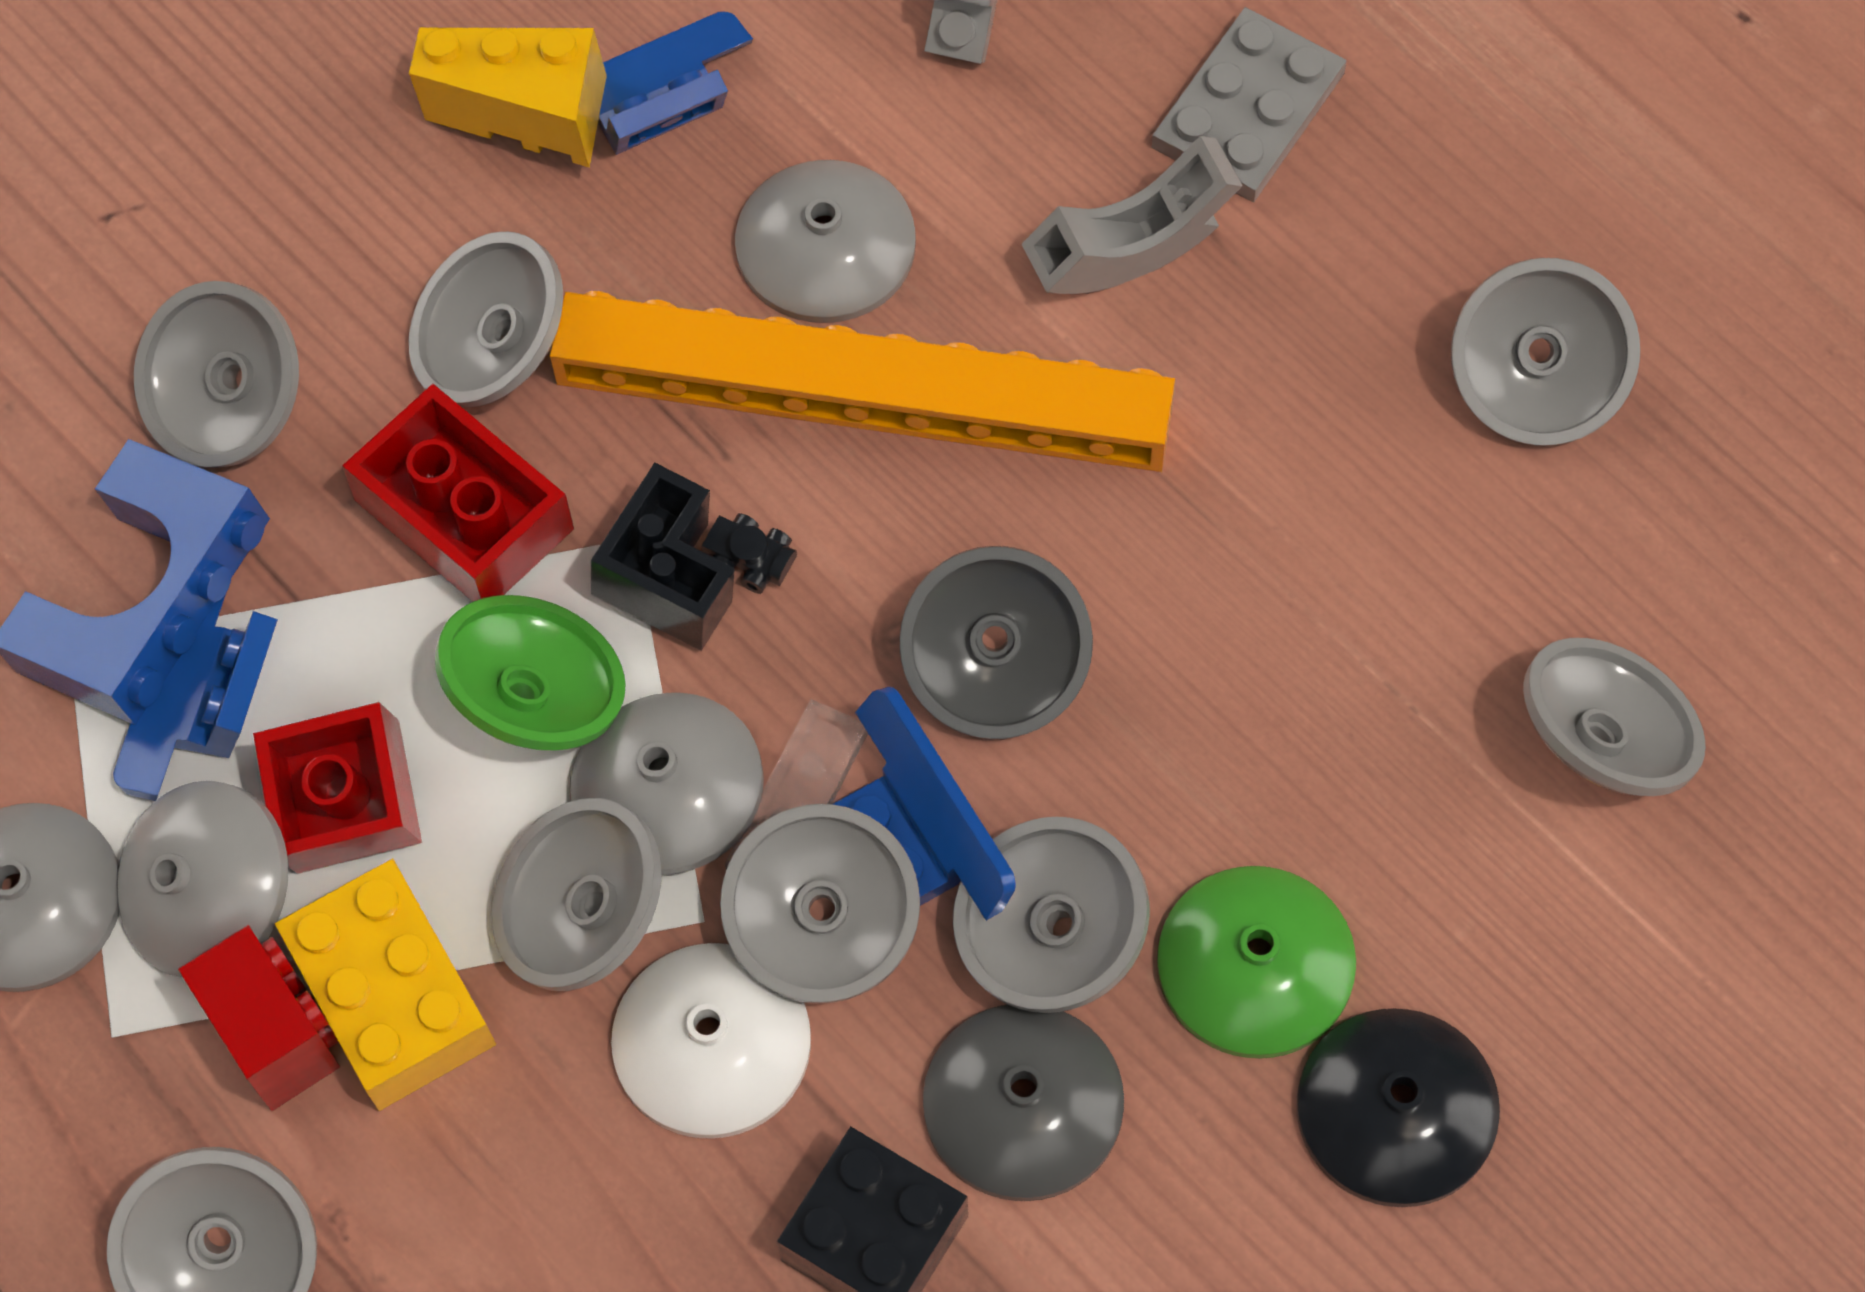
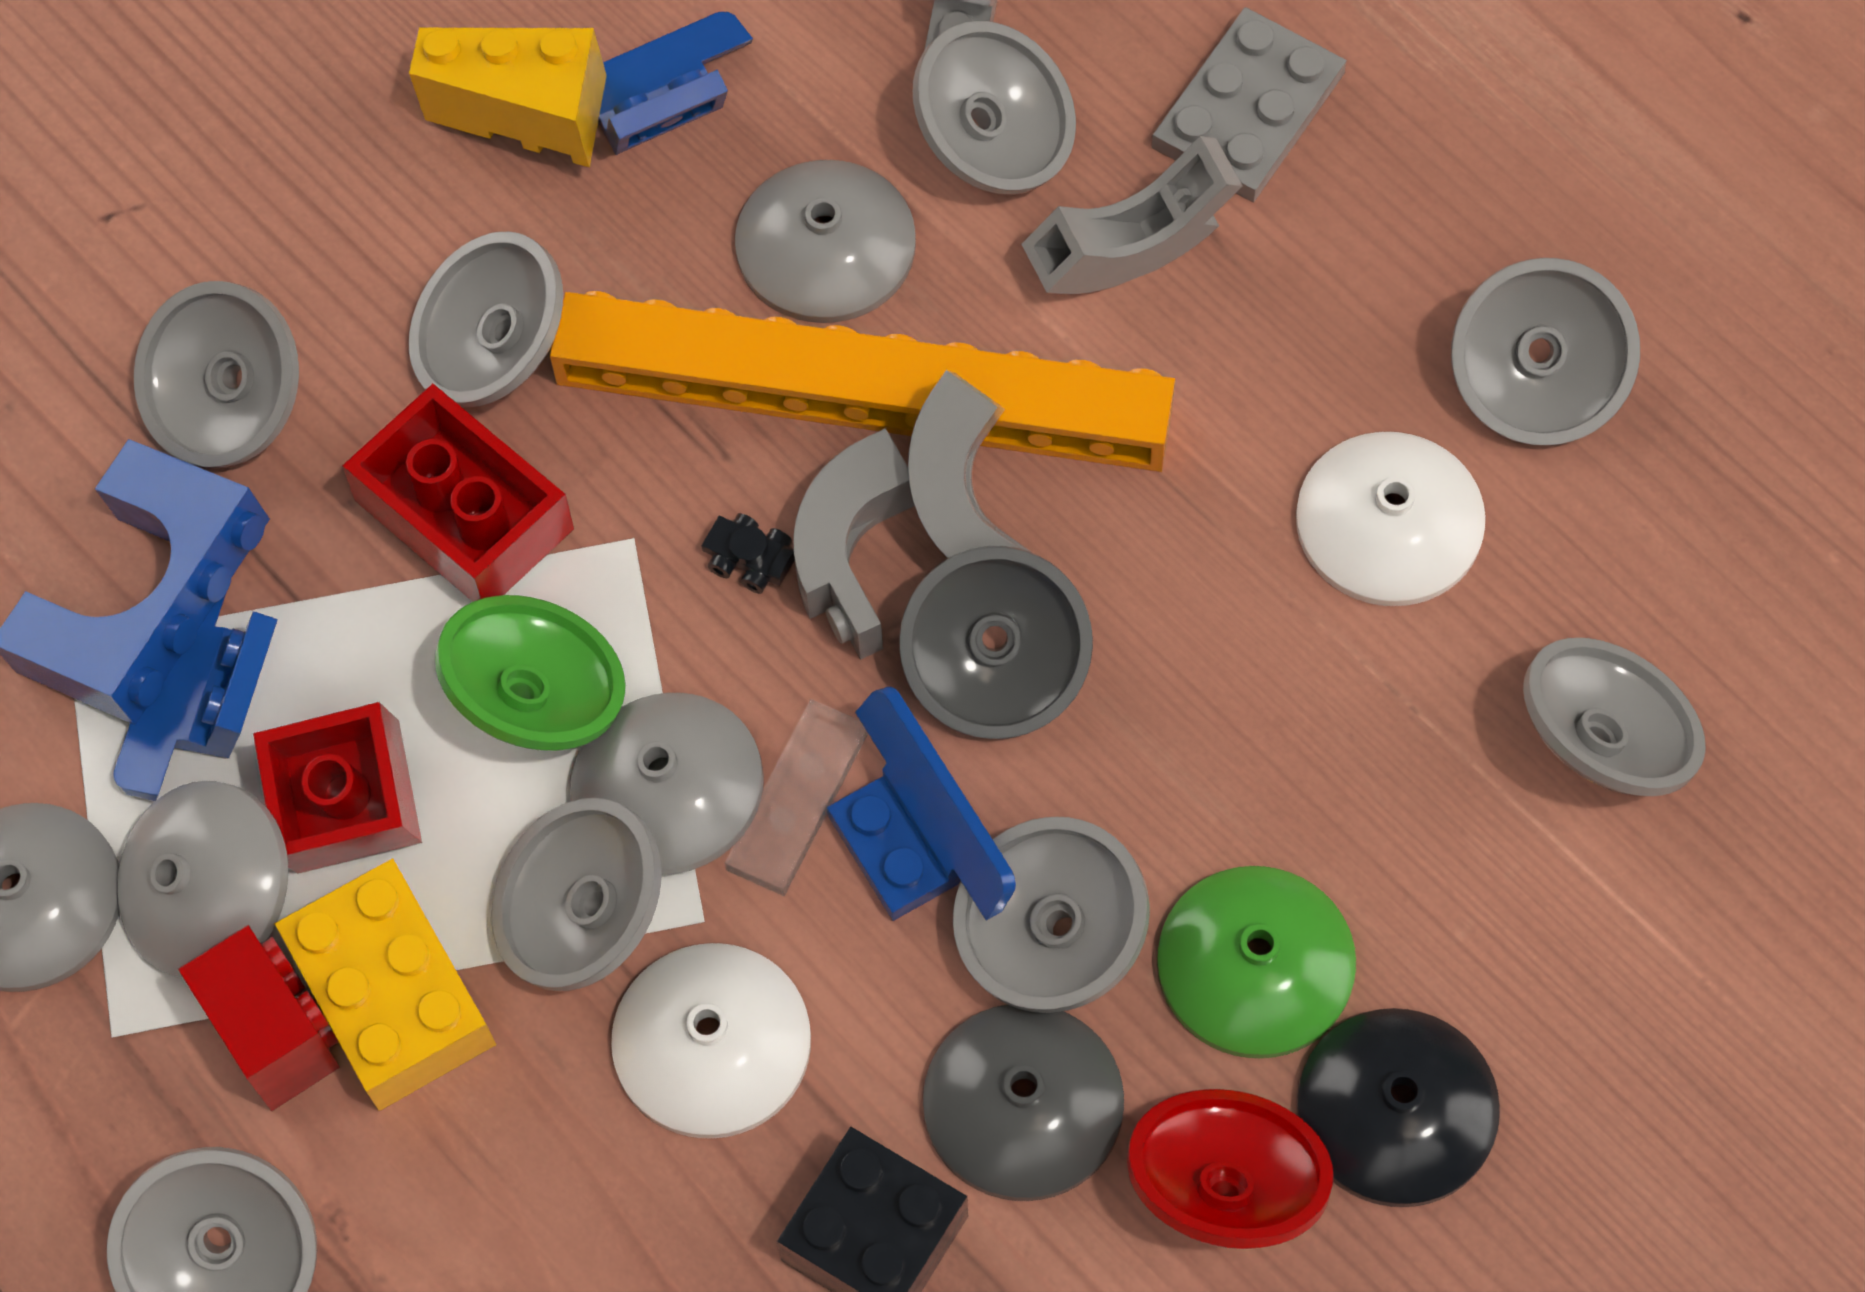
(652, 563): black brick -> none
(808, 857): light grey dish -> none
(841, 504): none -> light grey arch
(941, 466): none -> light grey arch
(1011, 93): none -> light grey dish
(1230, 1168): none -> red dish
(1386, 549): none -> white dish

